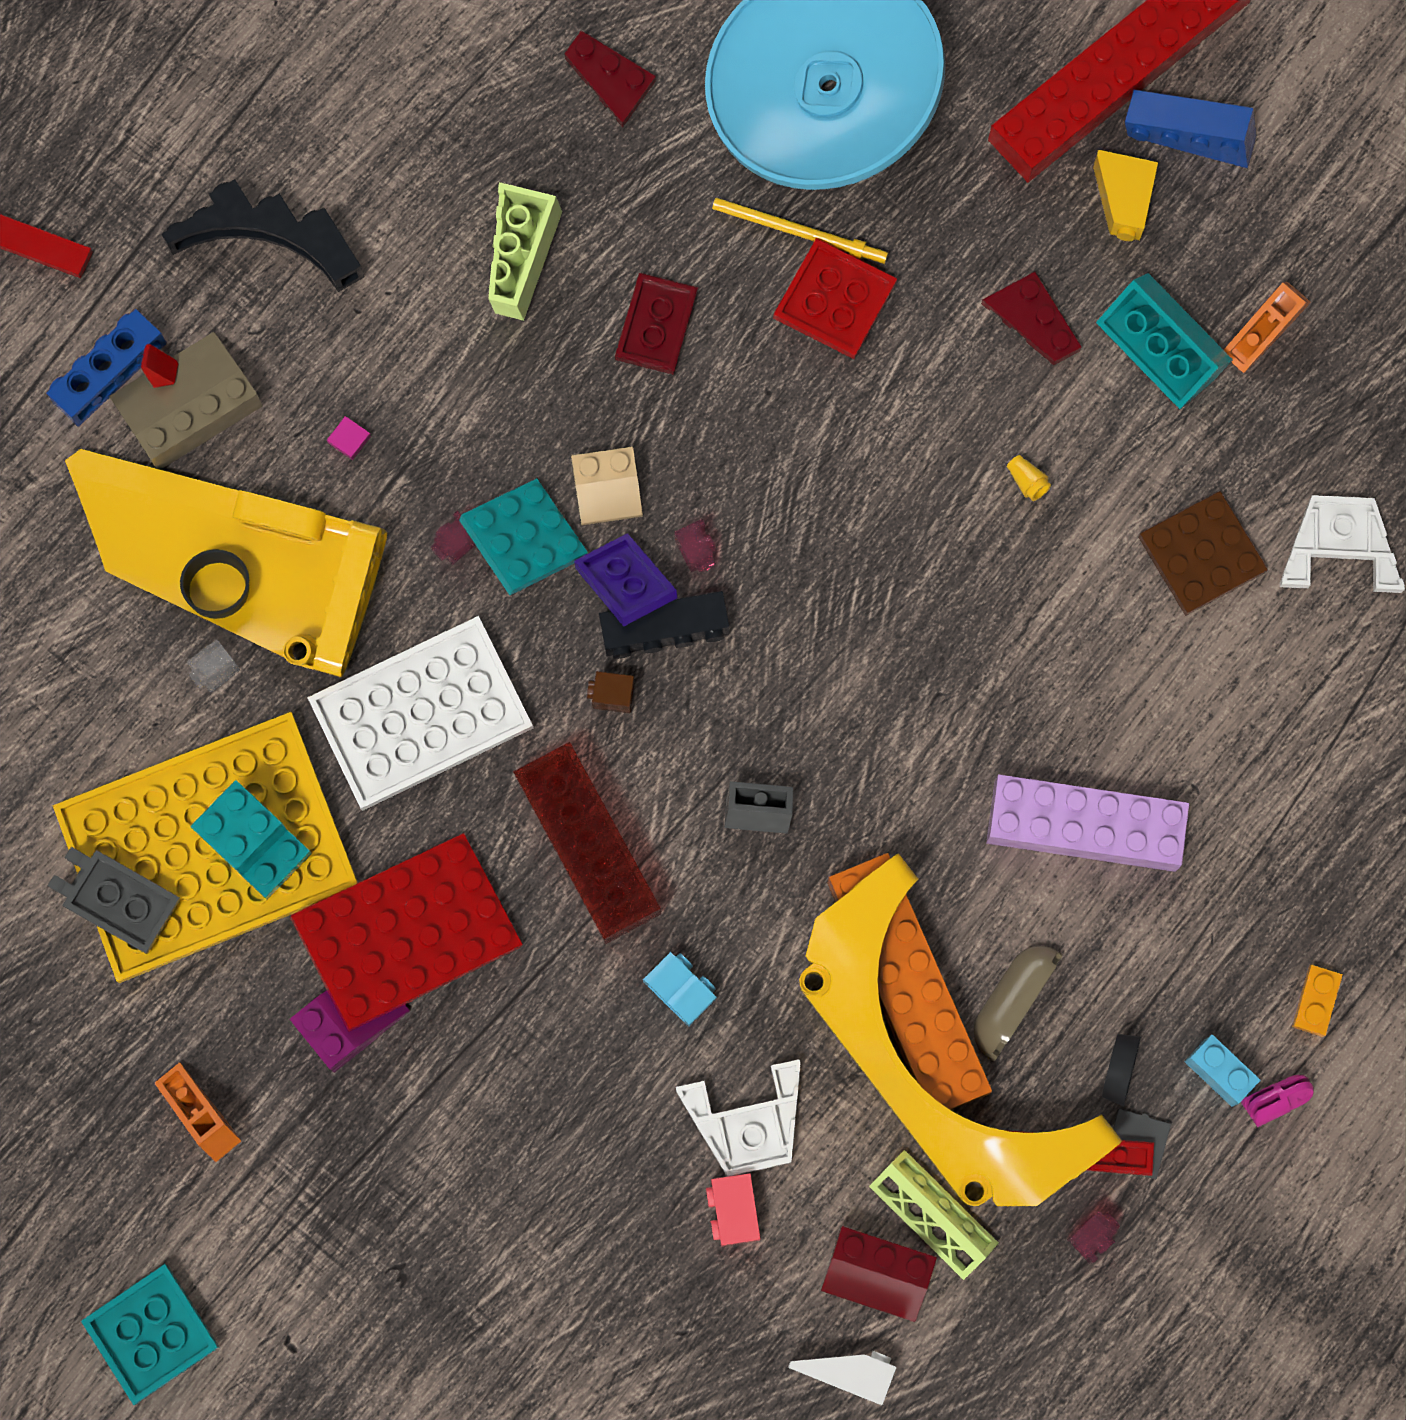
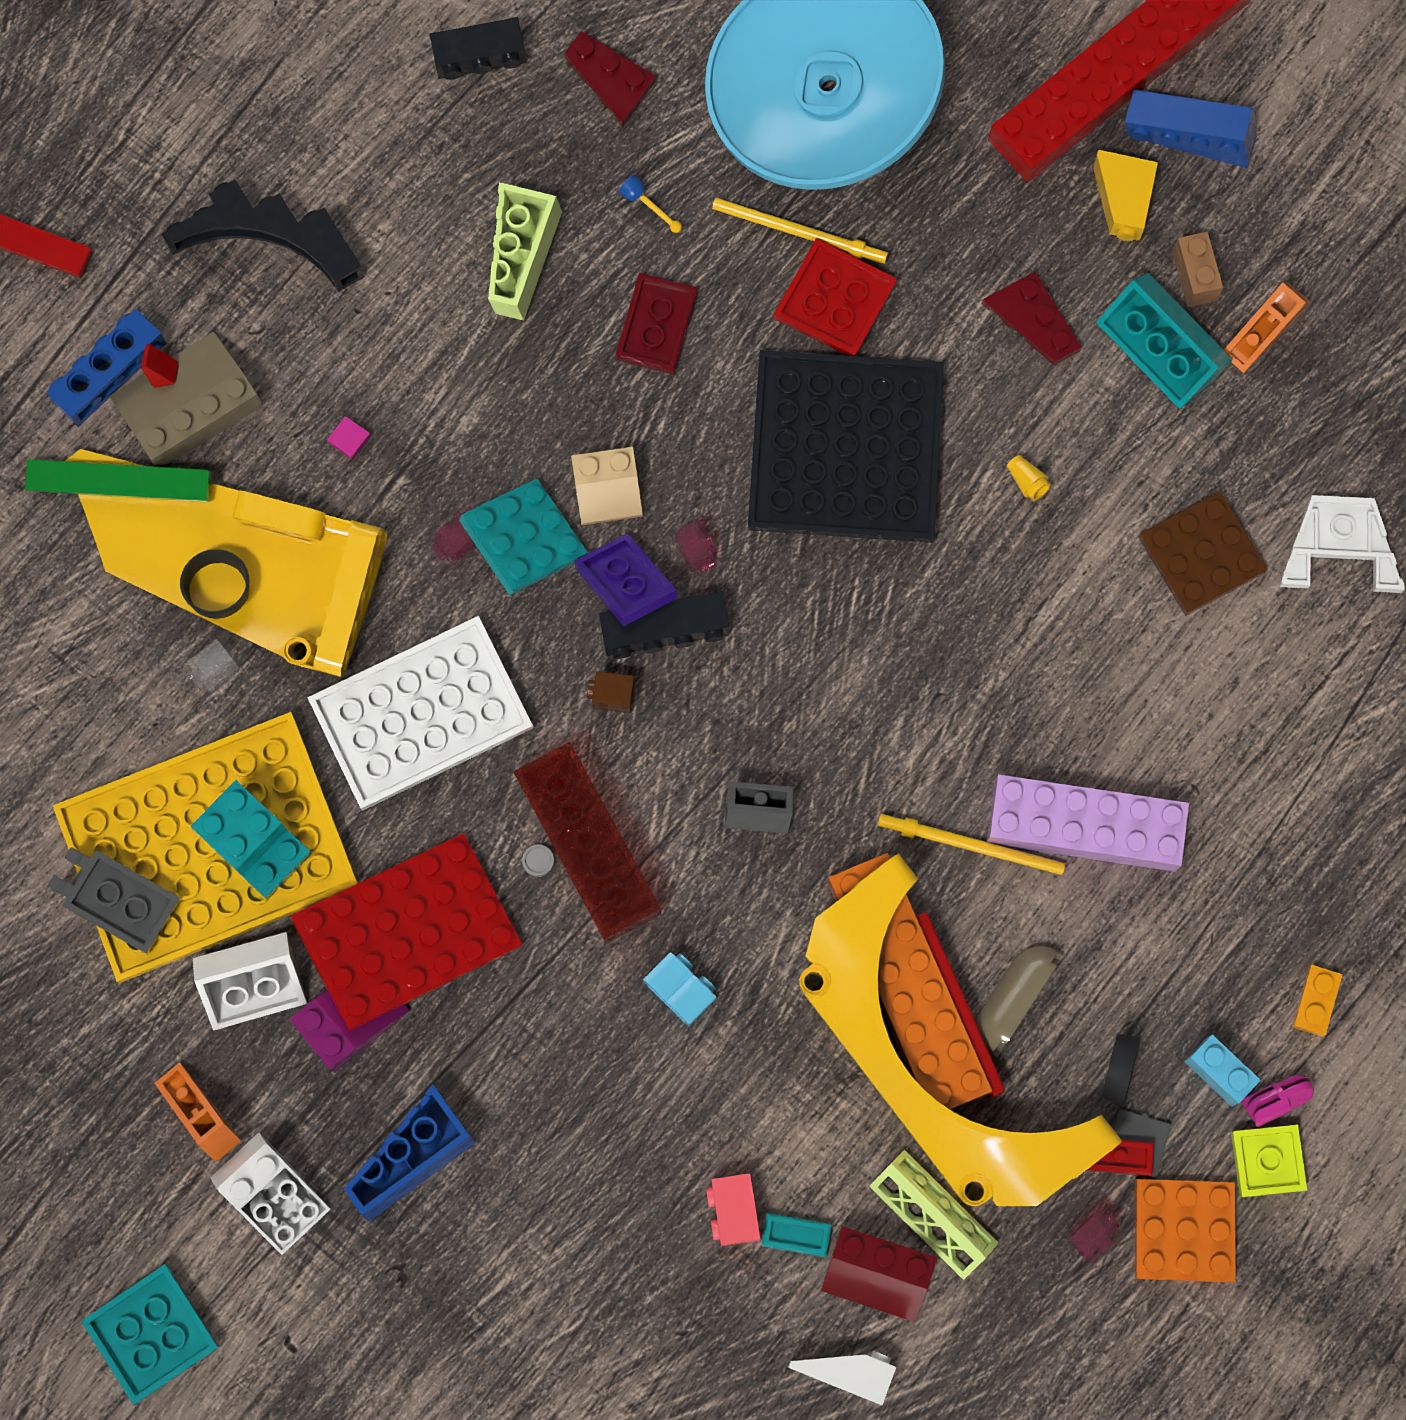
(118, 480): none -> green tile
(249, 981): none -> white slope
(269, 1193): none -> white slope
(410, 1155): none -> blue wedge
(478, 48): none -> black brick
(538, 860): none -> light grey piece
(634, 190): none -> hinge
(750, 1135): white wing -> none
(796, 1235): none -> teal tile
(846, 446): none -> black plate
(911, 828): none -> yellow bar
(961, 1005): none -> red tile
(1185, 1230): none -> orange plate
(1197, 269): none -> medium nougat brick
(1269, 1161): none -> neon yellow plate

